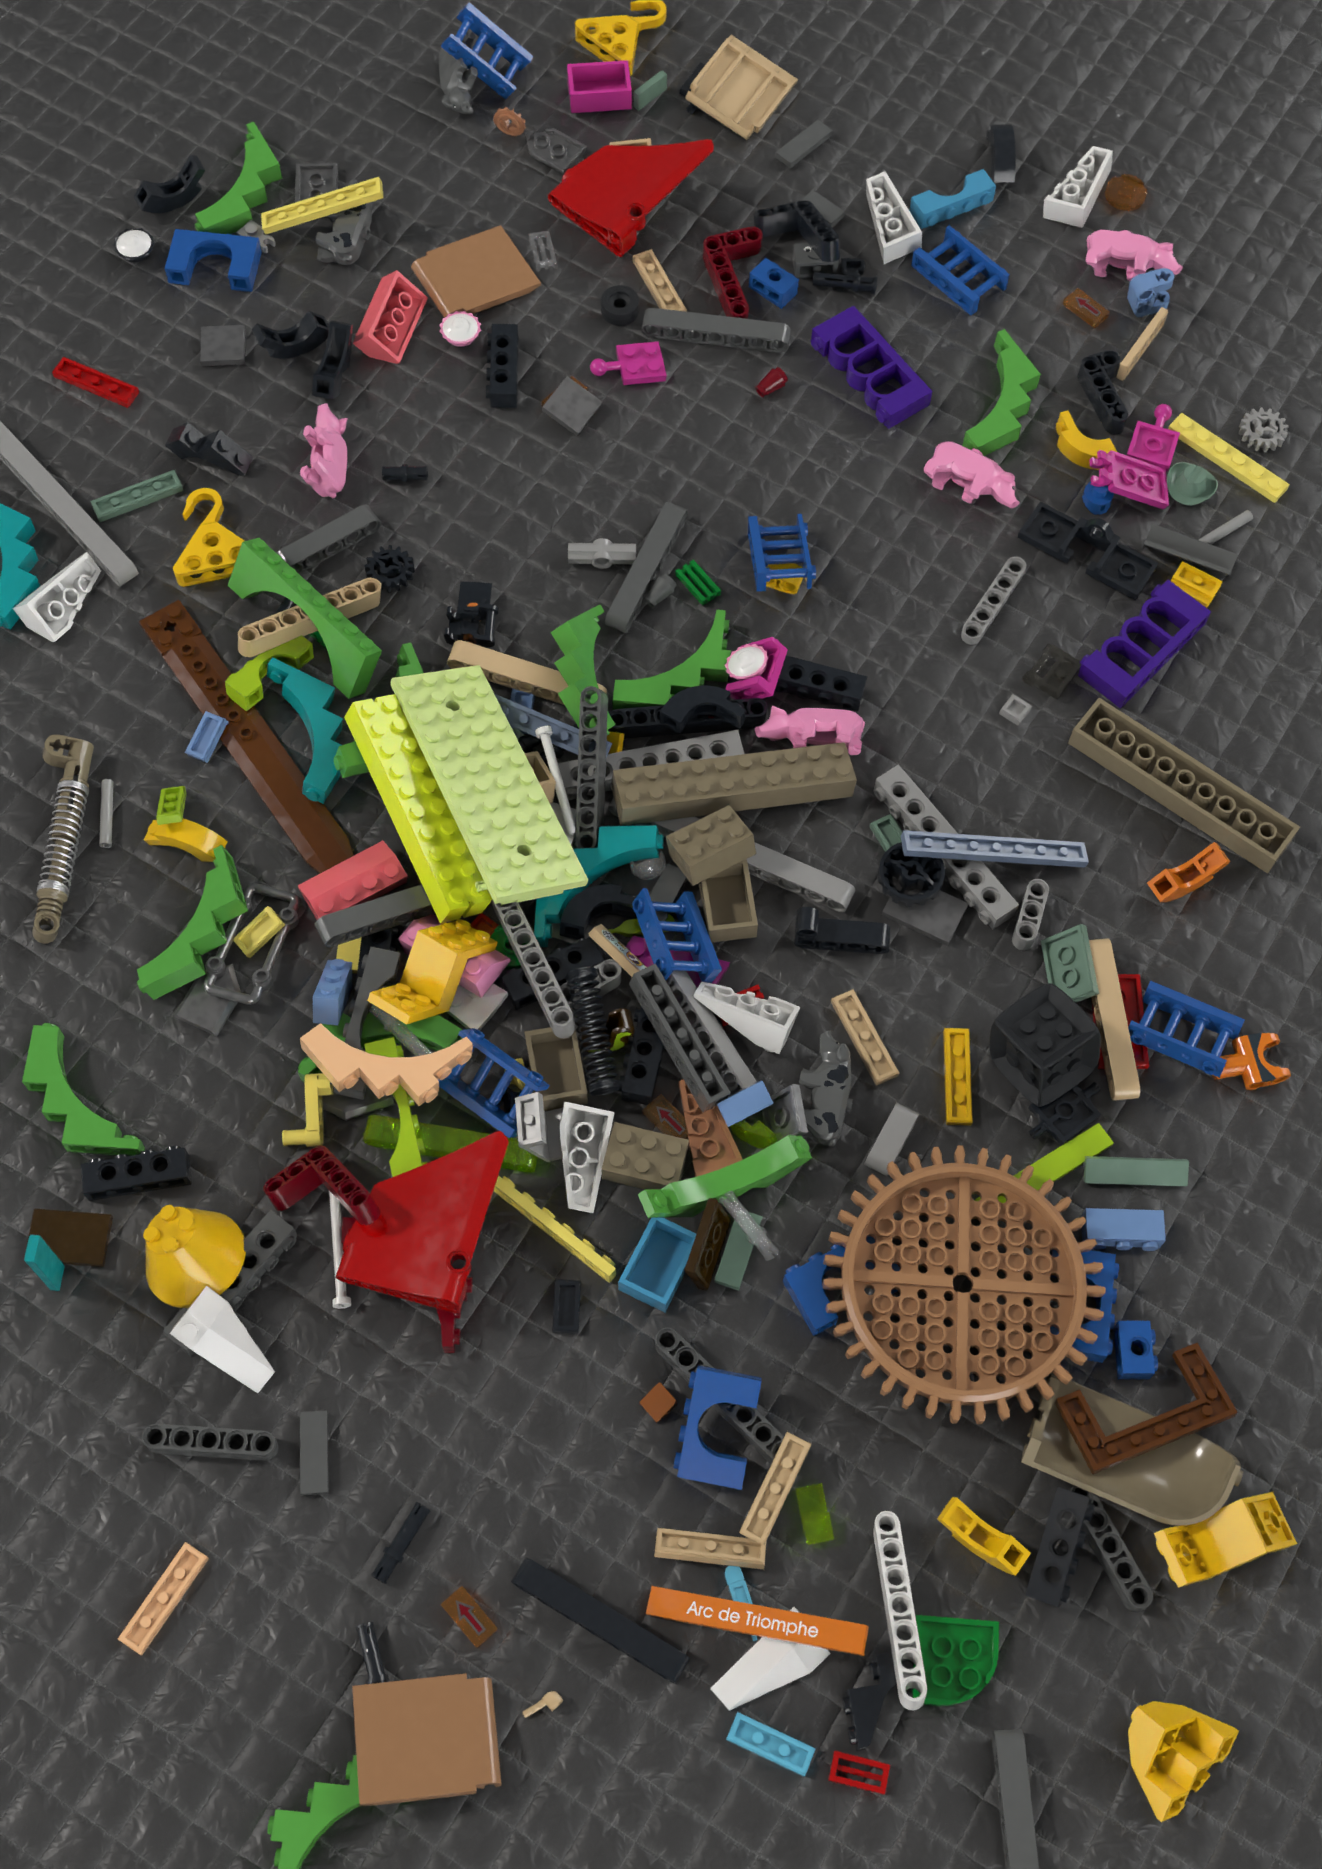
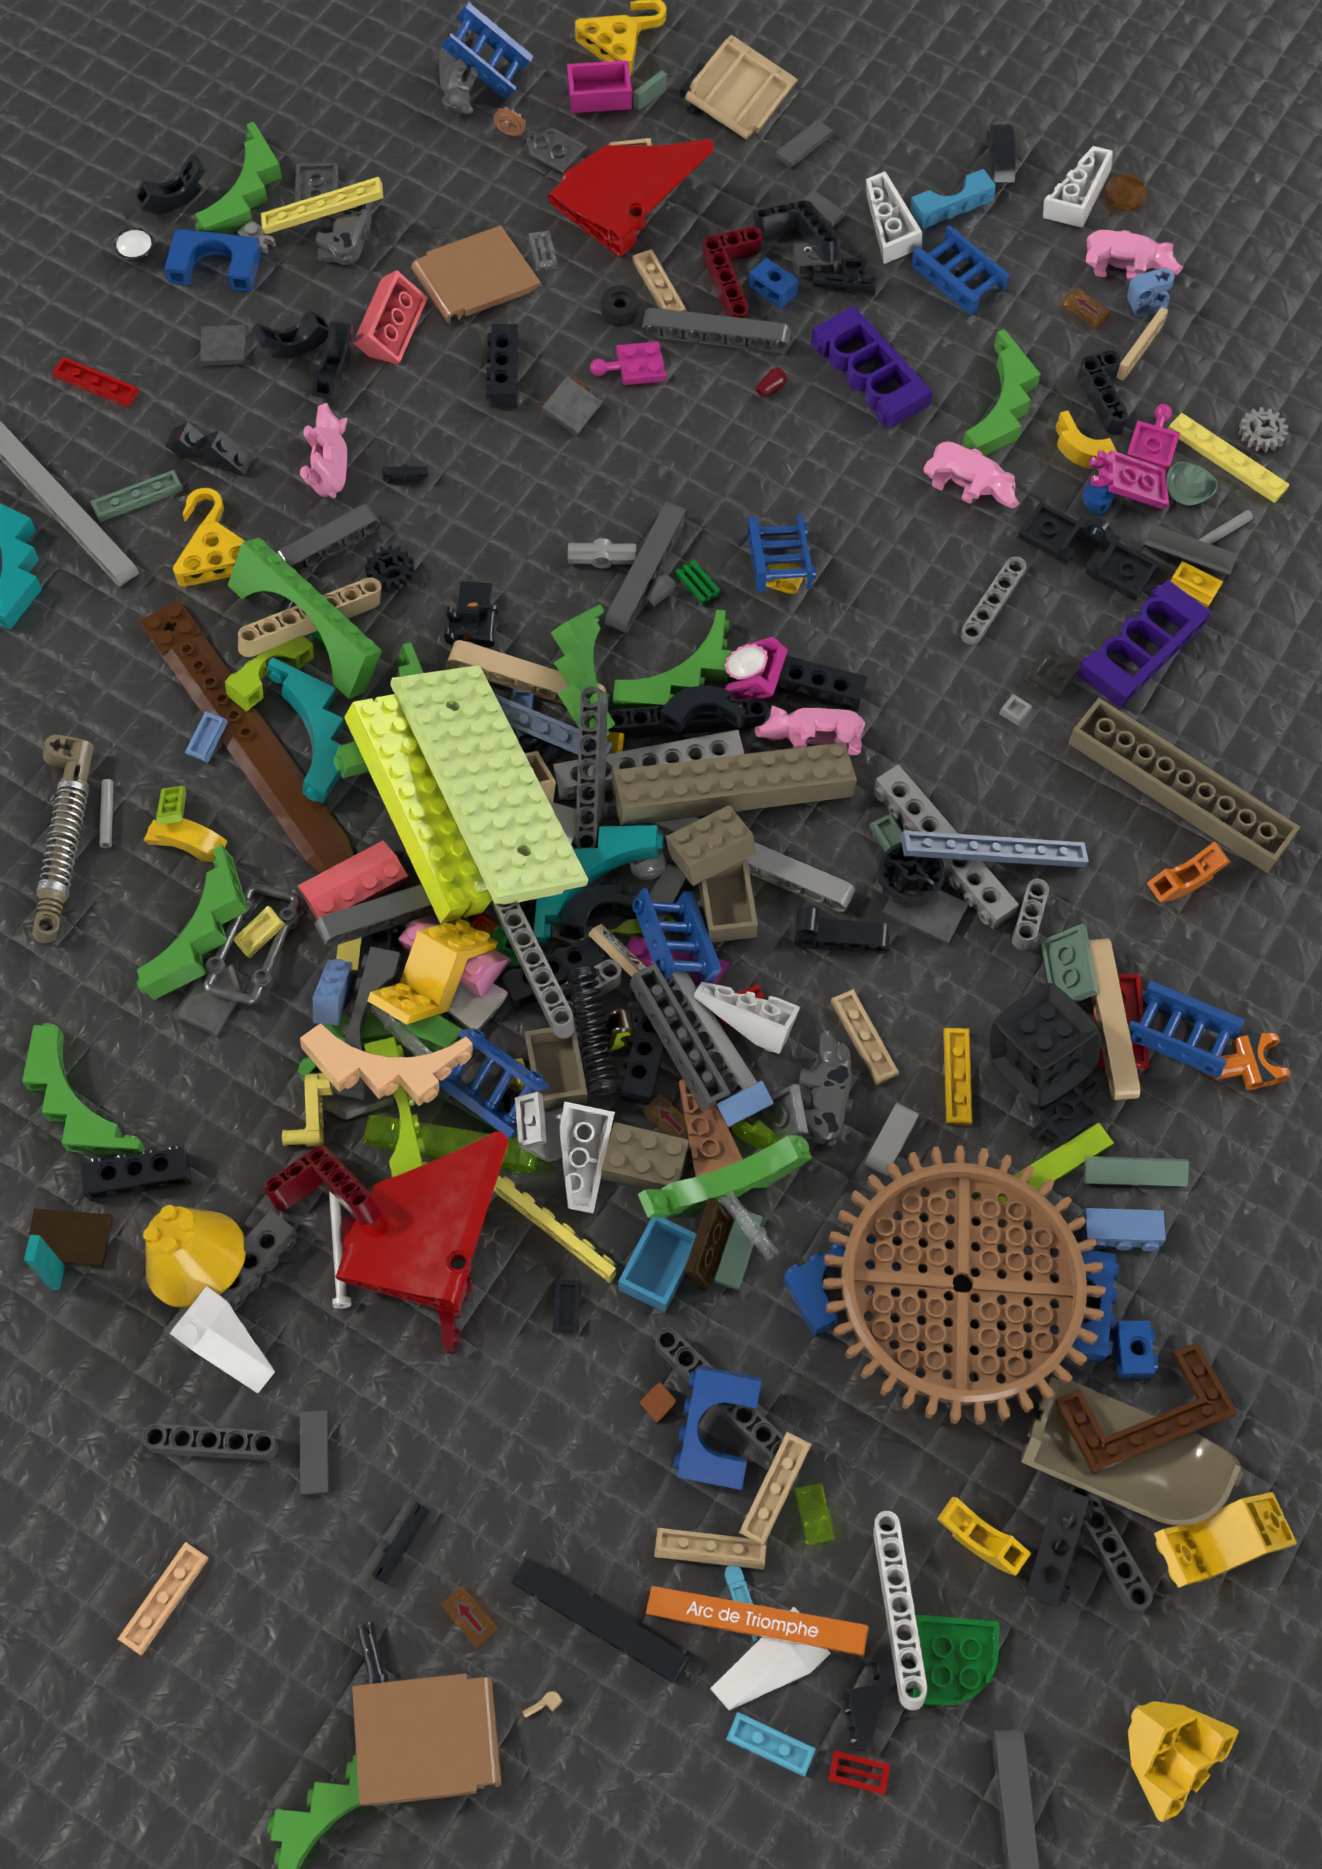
(56, 602): white wedge -> none
(460, 328): white piece -> none
(544, 733): white bar -> none

